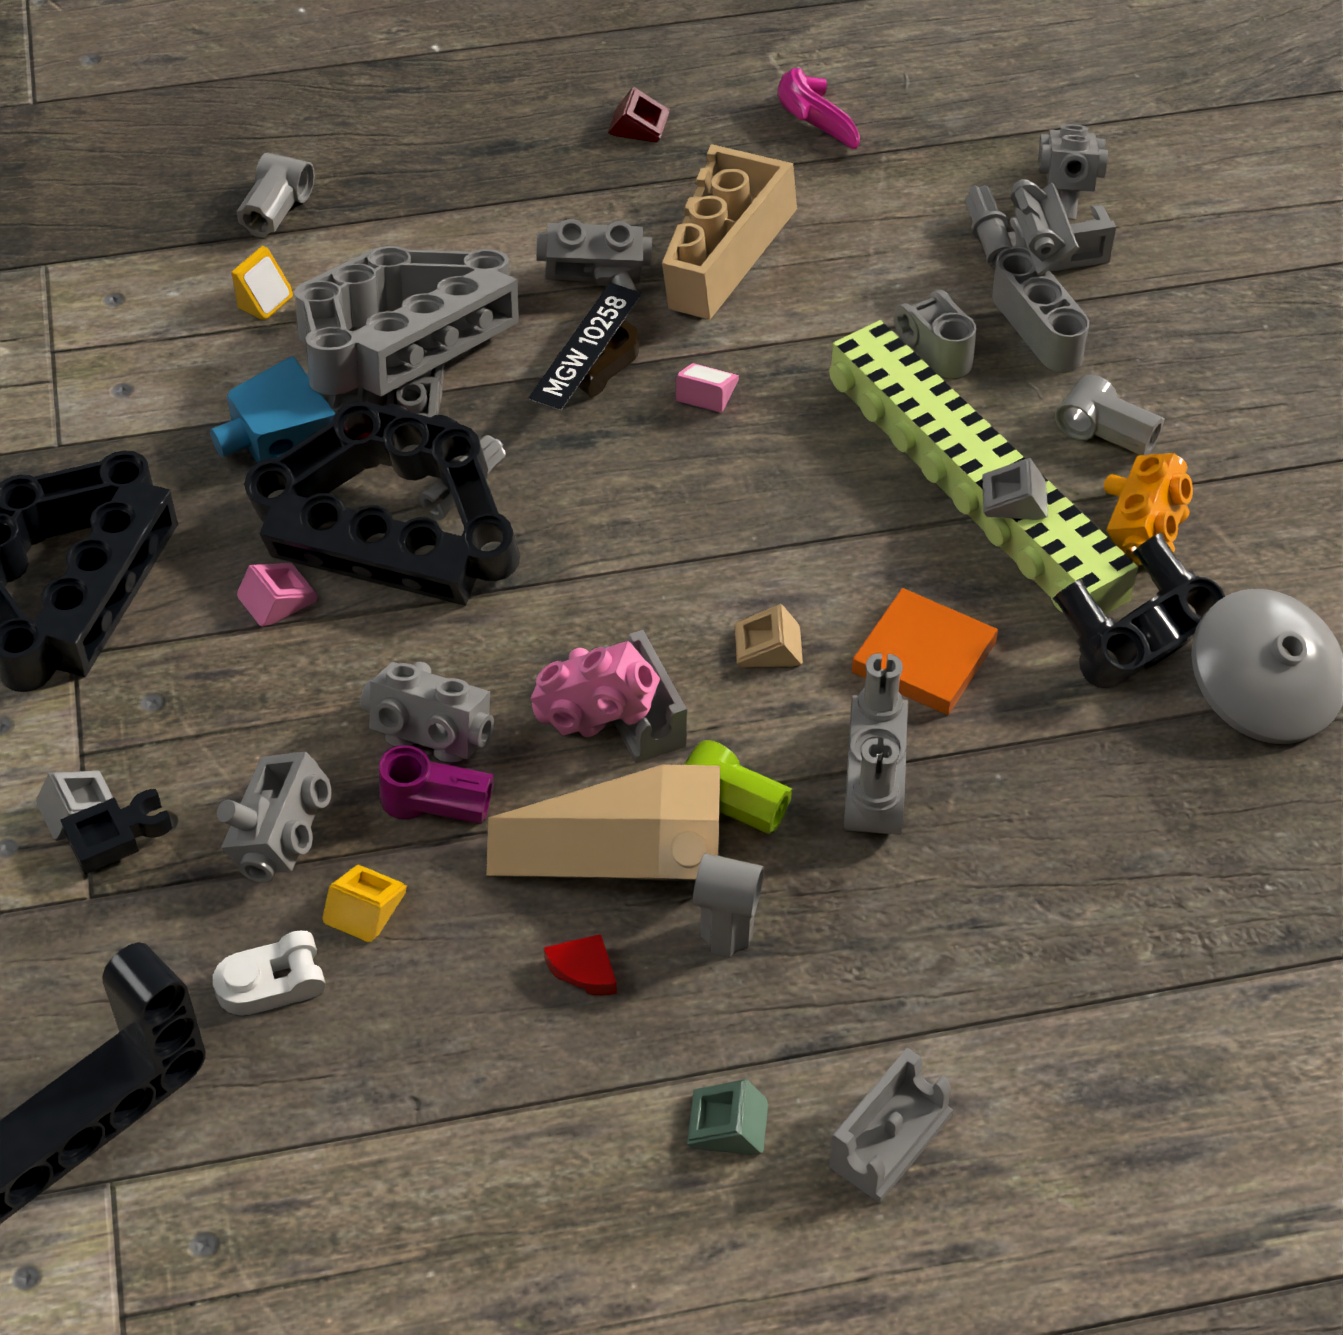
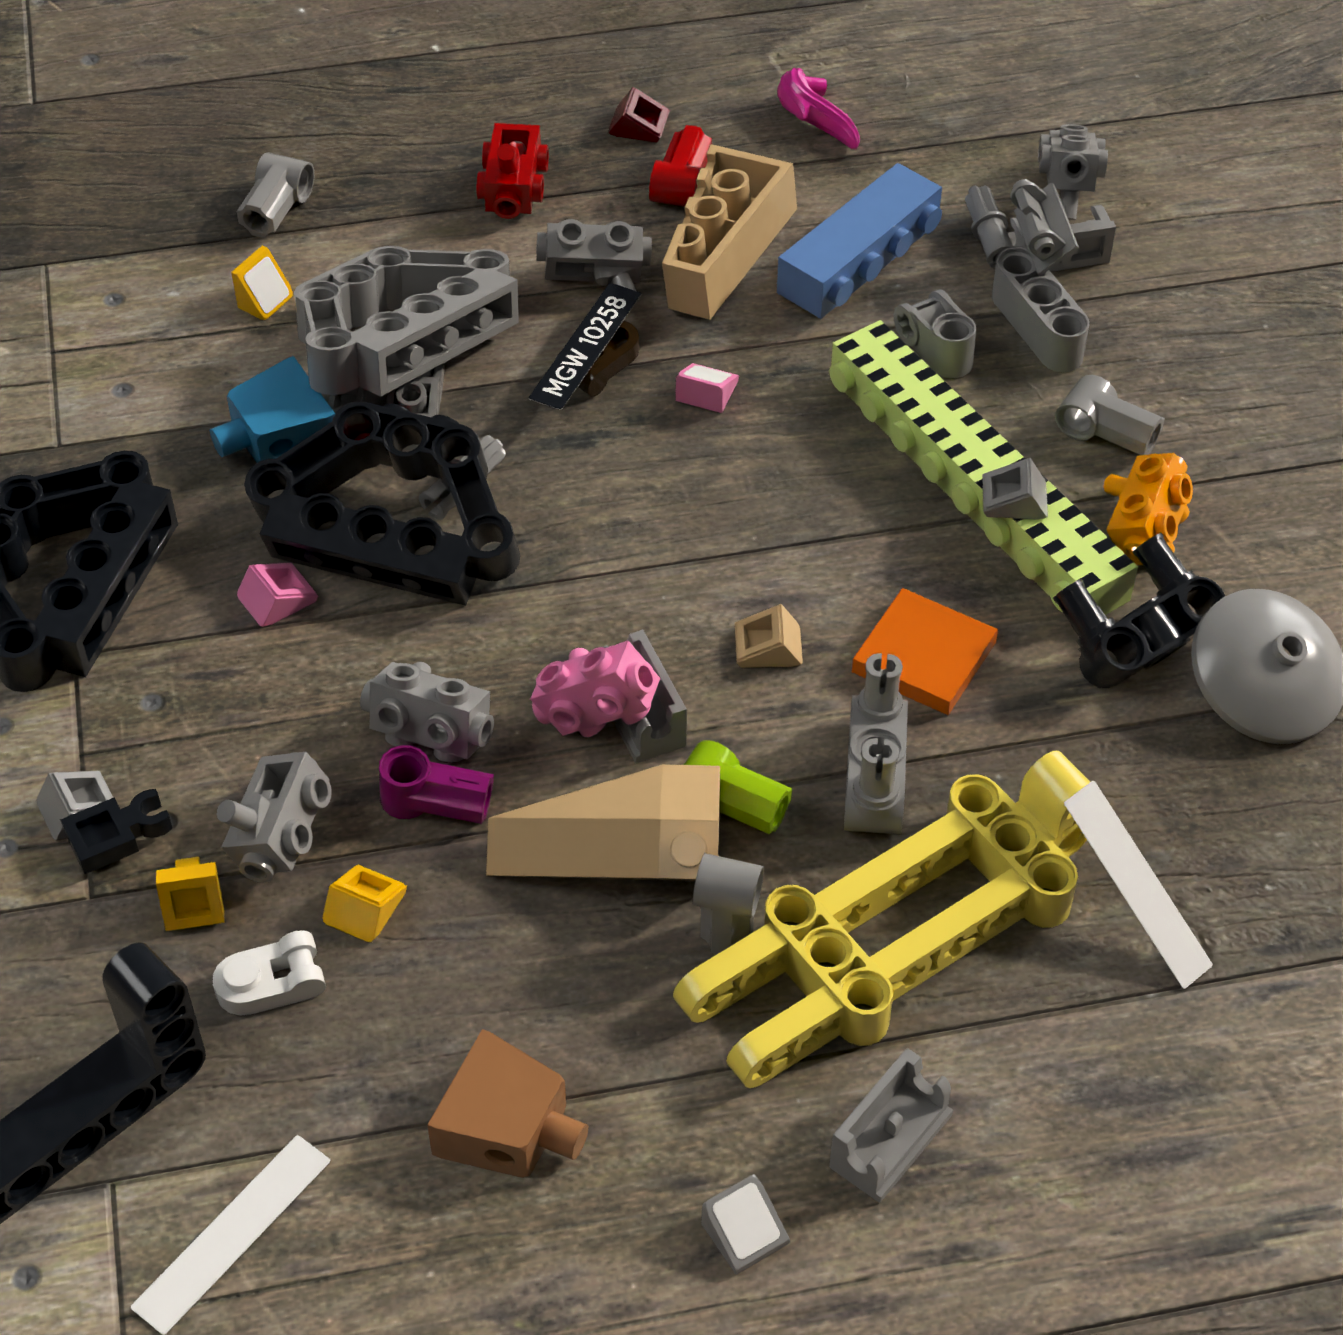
(190, 894): none -> yellow tile
(229, 1235): none -> white sticker
(504, 1112): none -> medium nougat torso
(512, 170): none -> red brick
(583, 964): red tile -> none
(676, 176): none -> red piece
(728, 1118): sand green slope -> none
(744, 1224): none -> slope
(859, 240): none -> medium blue brick
(1041, 841): none -> light yellow beam
(1138, 884): none -> white sticker

